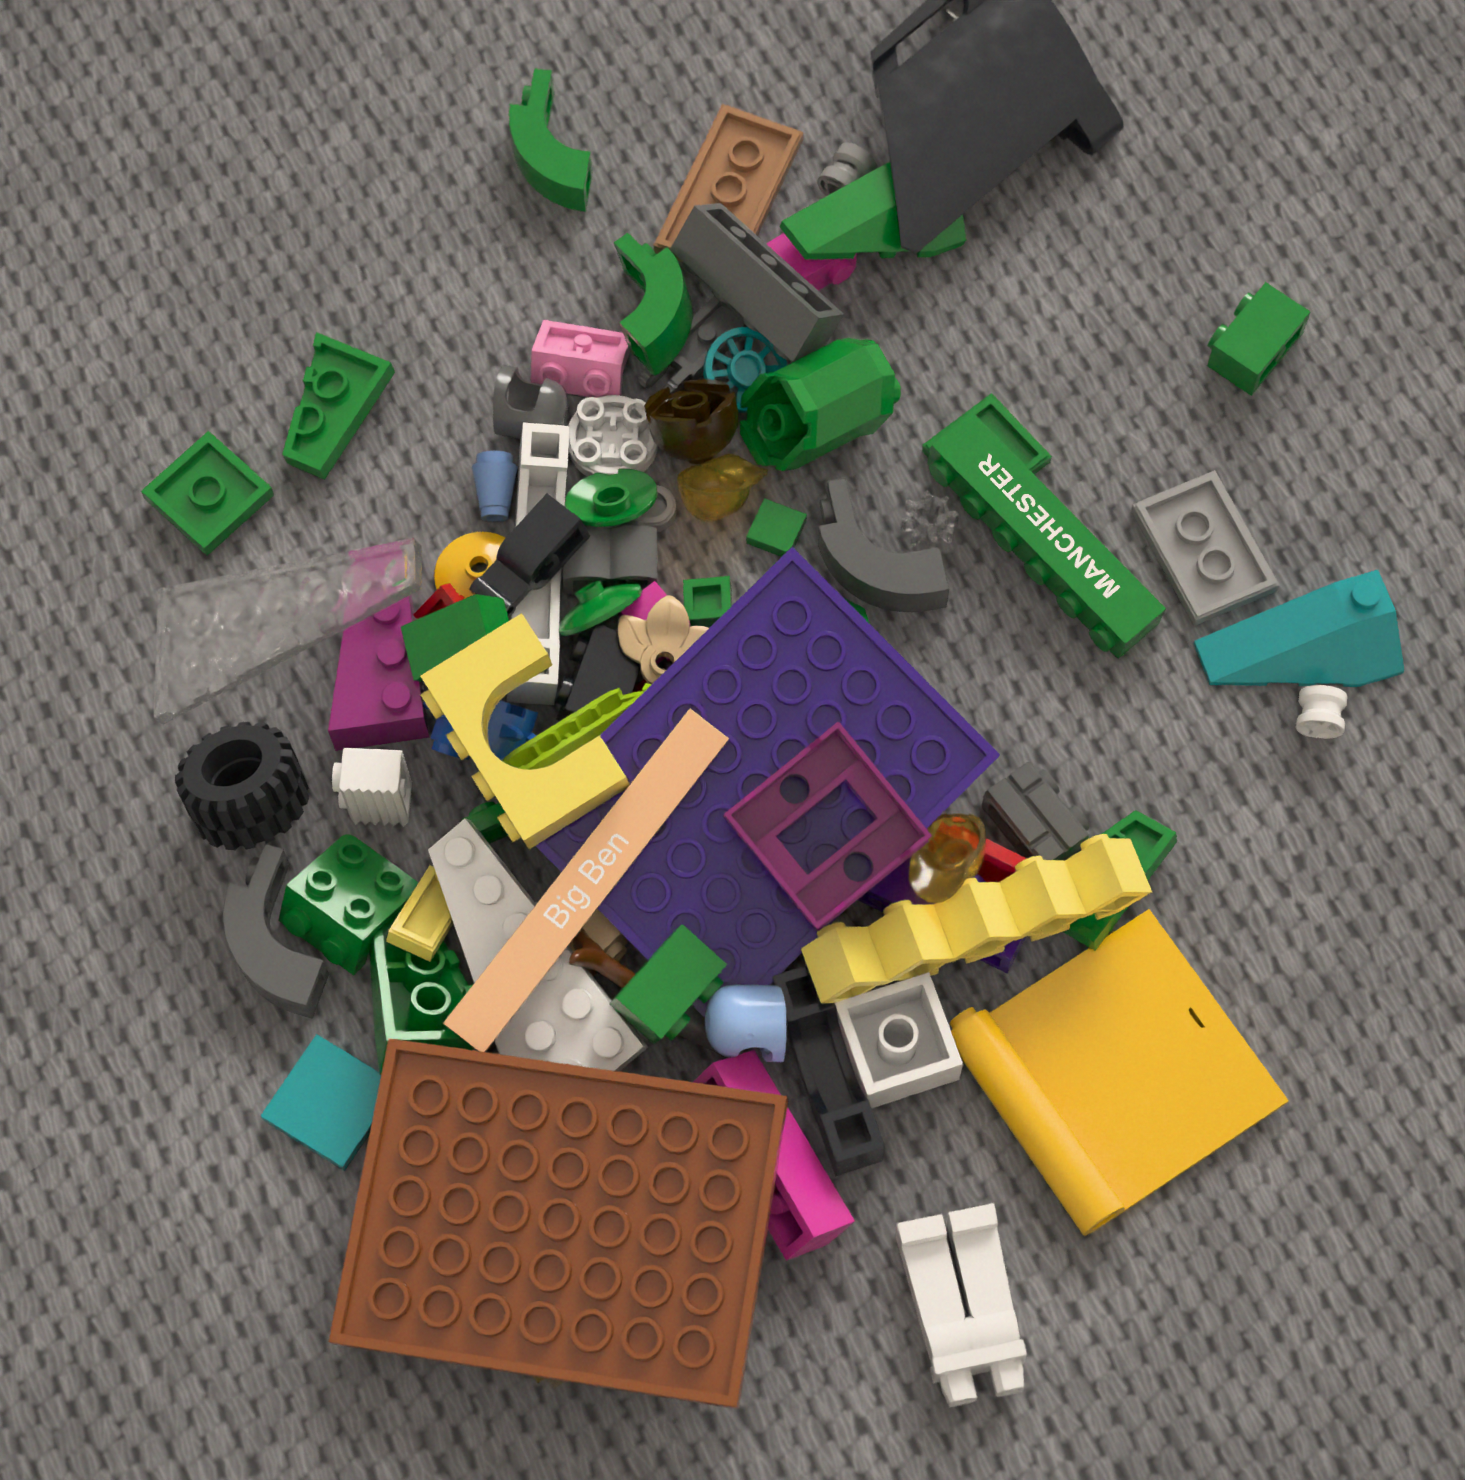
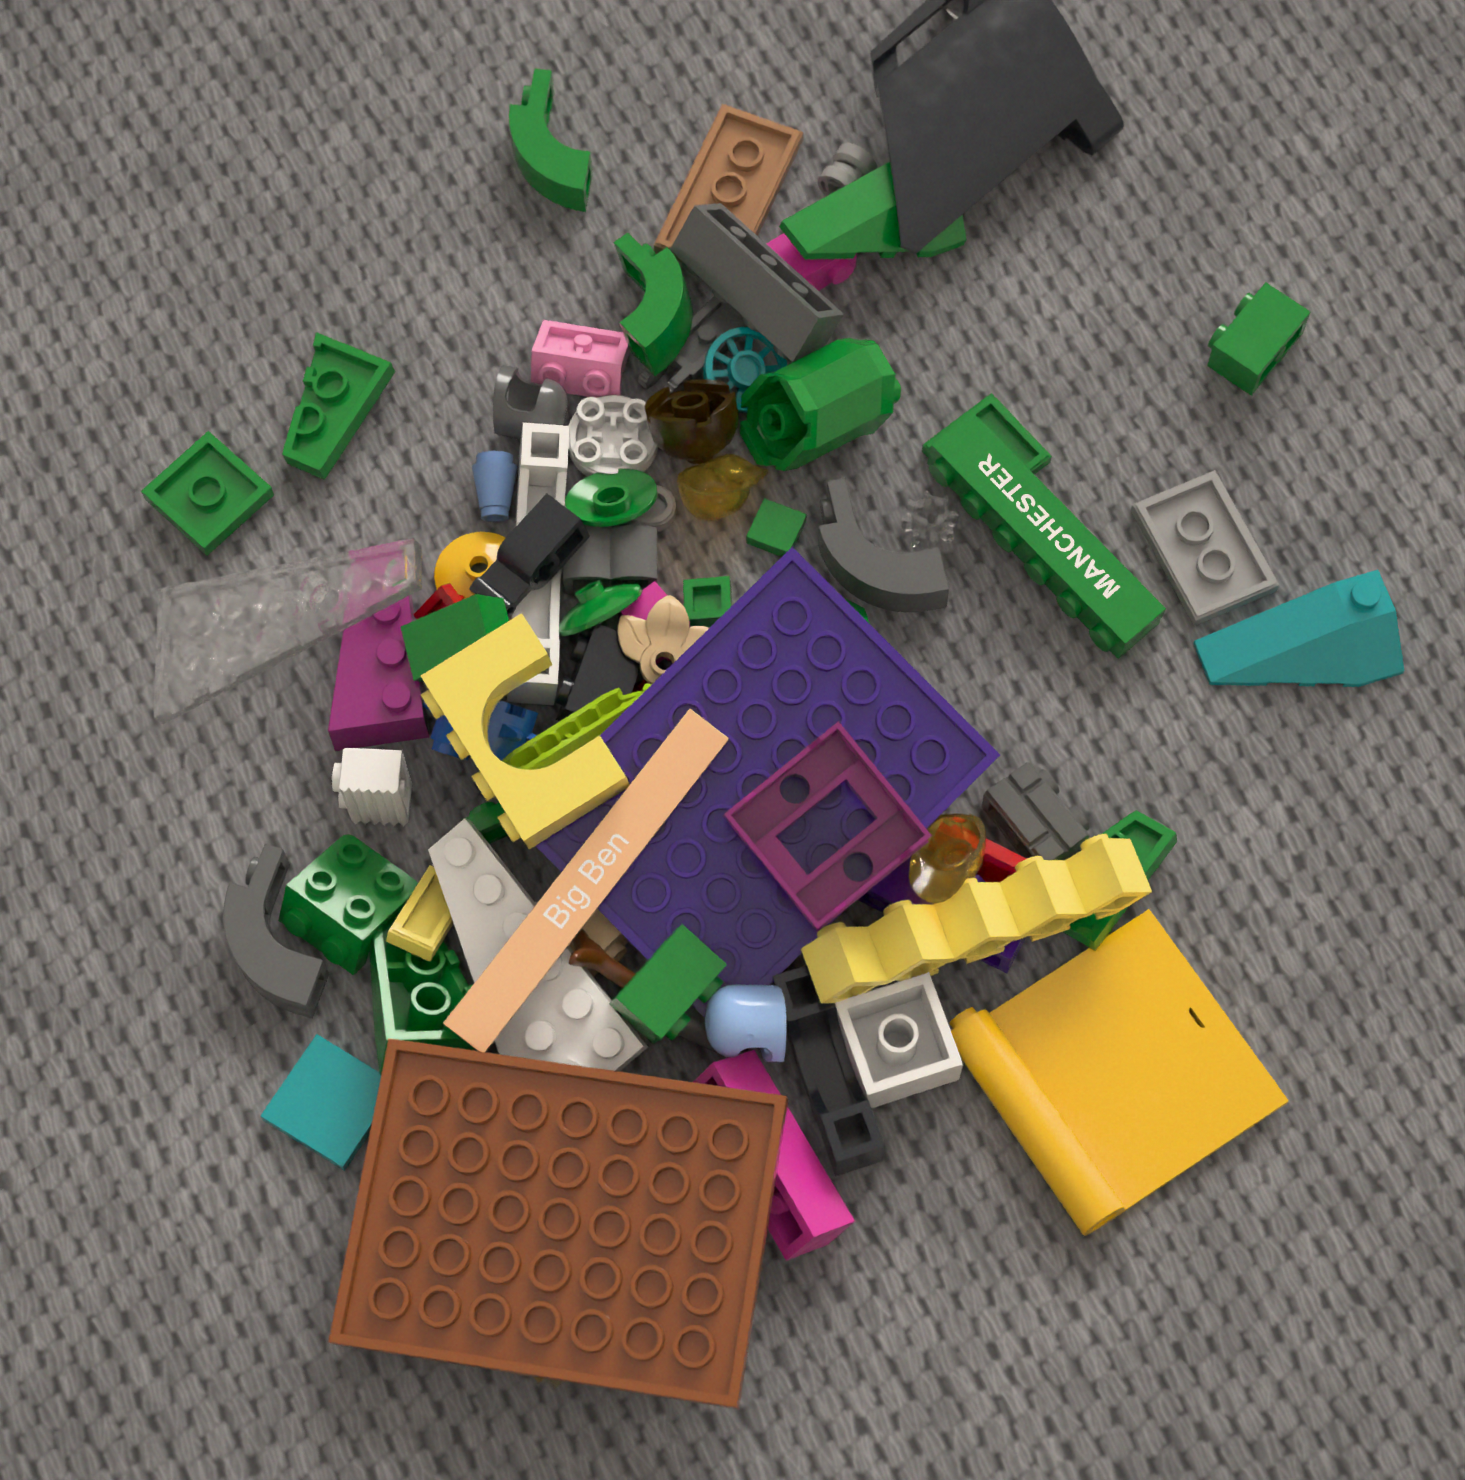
(242, 785): black tyre -> none
(990, 1333): white hips -> none
(1321, 711): white wheel -> none

